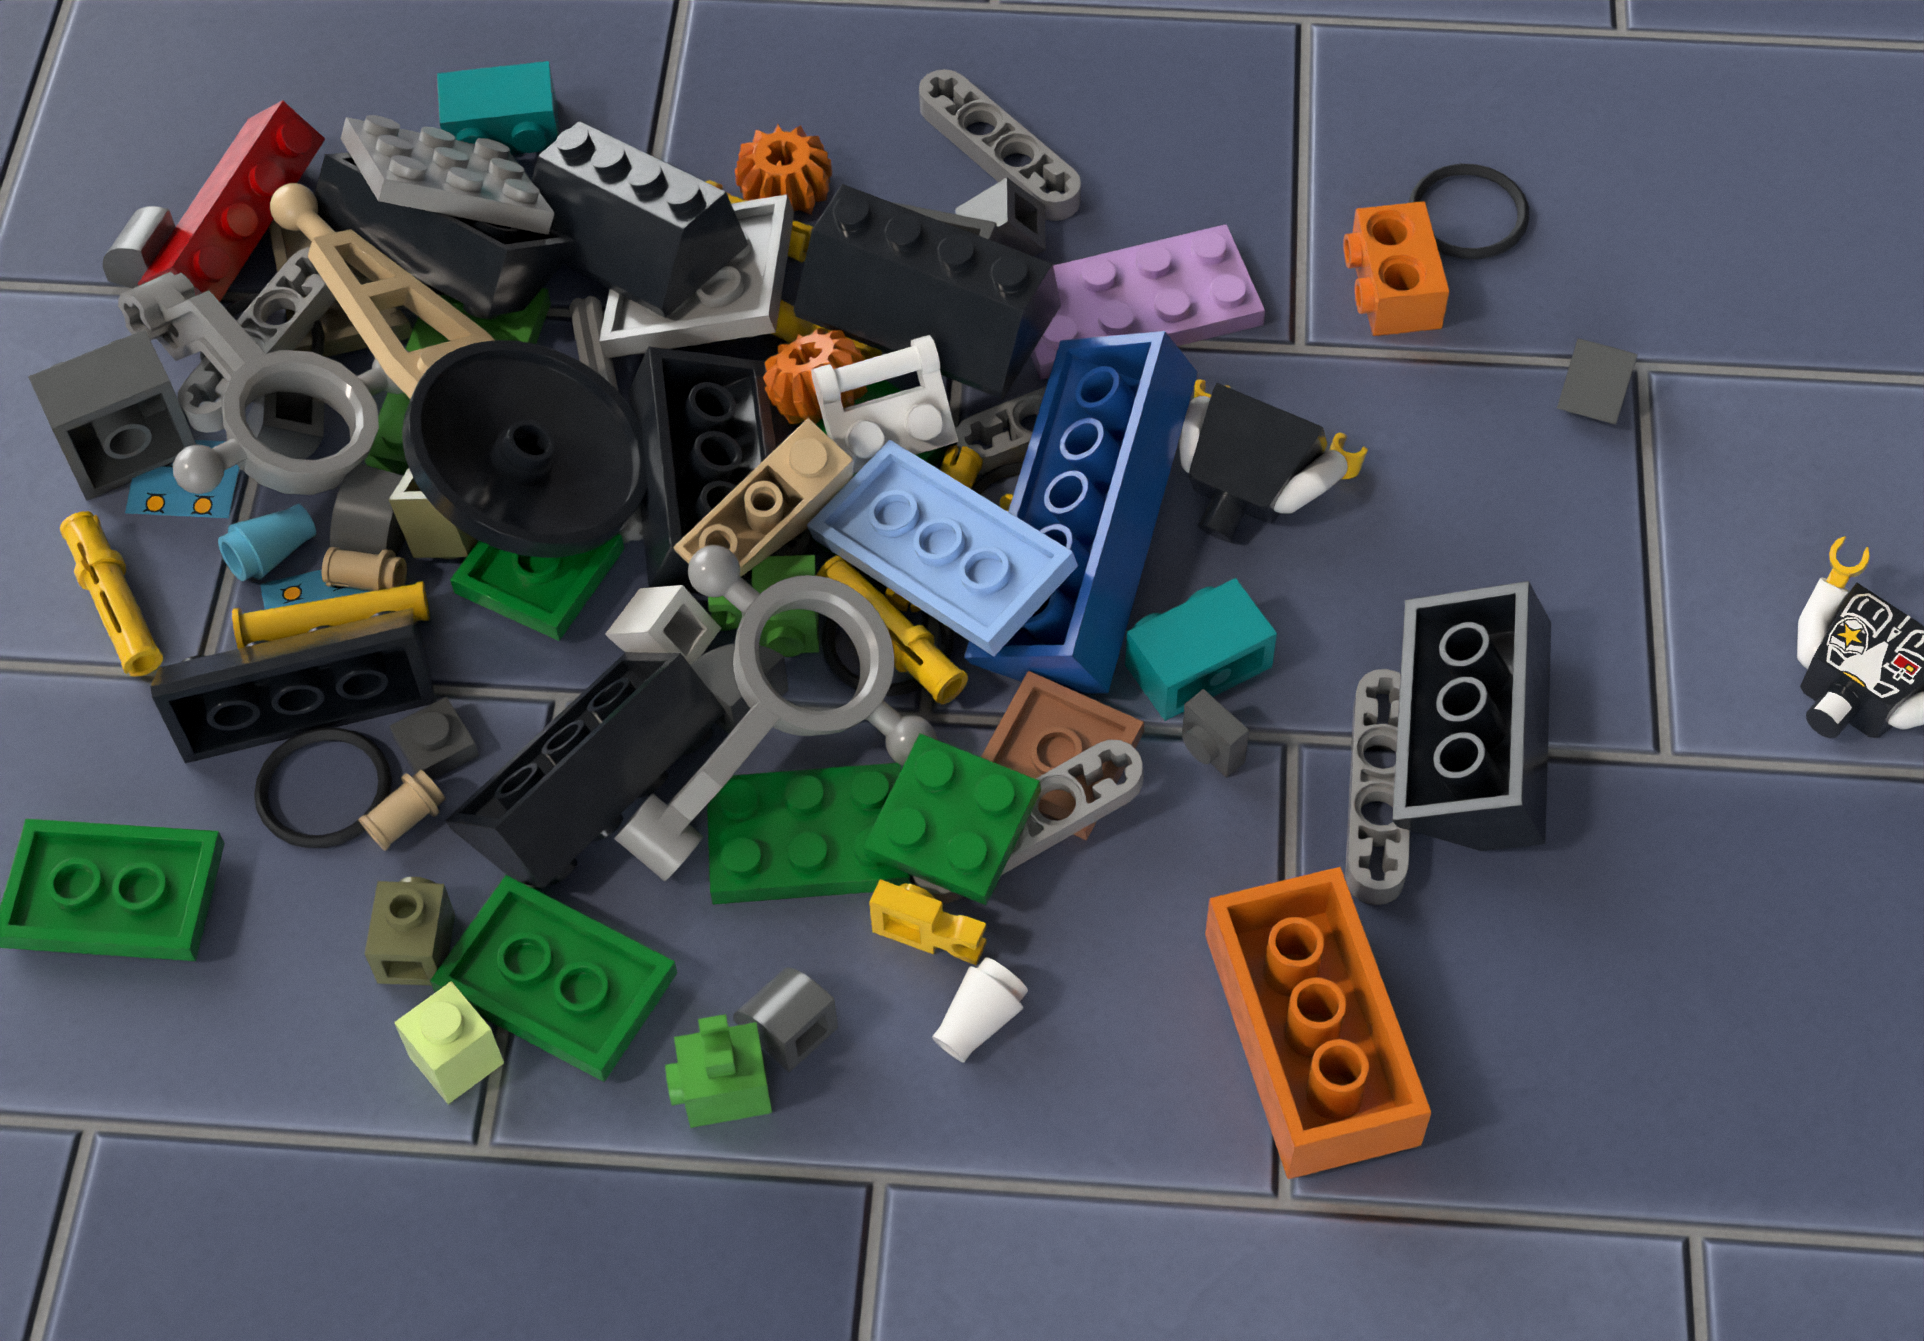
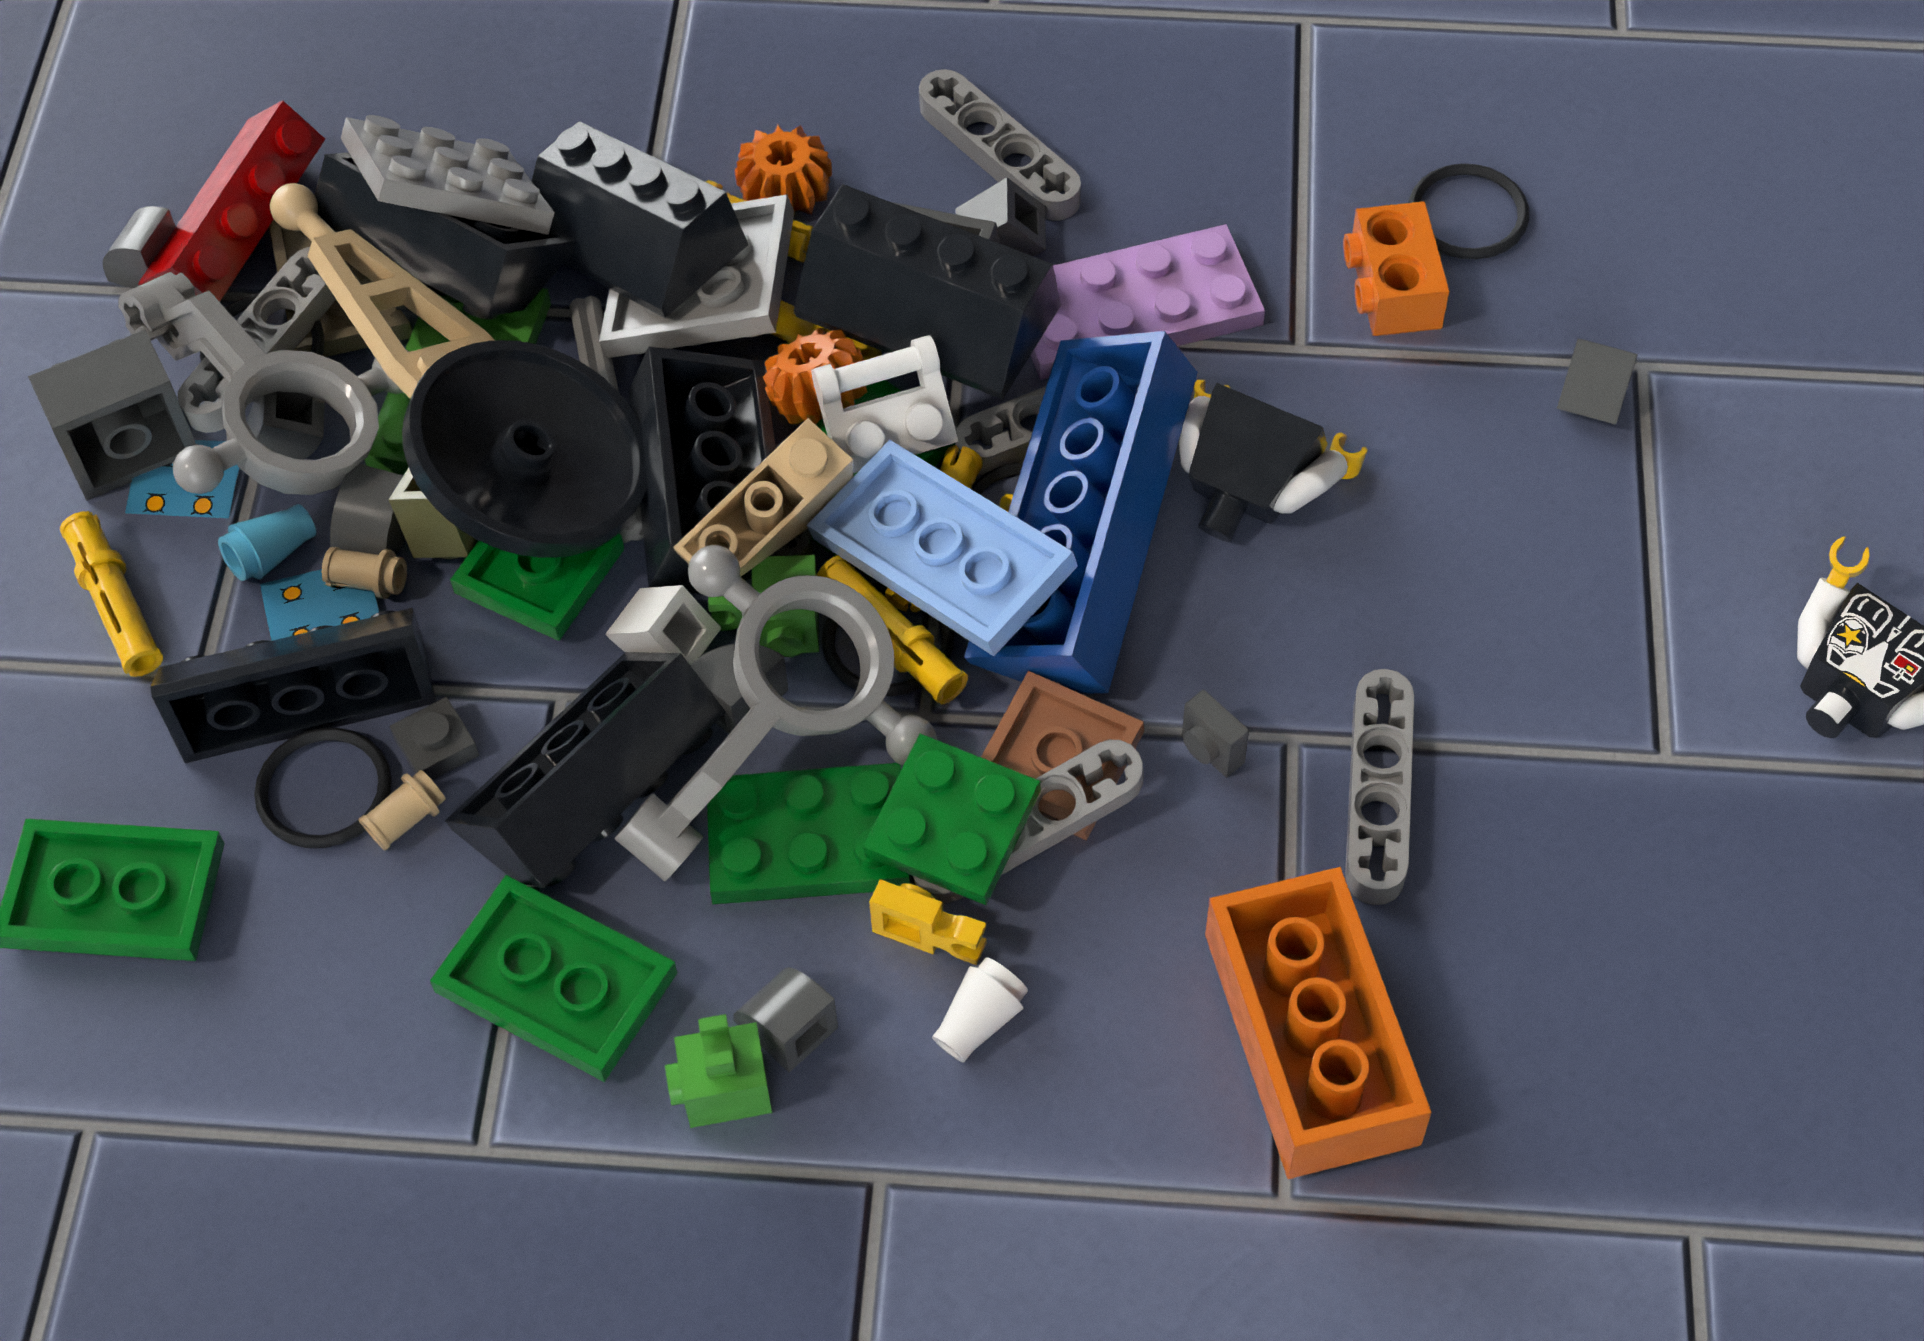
(302, 617): yellow pin -> none
(409, 931): olive brick -> none
(449, 1042): yellowish green brick -> none
(501, 105): teal brick -> none
(1199, 645): teal brick -> none
(1474, 718): black slope -> none

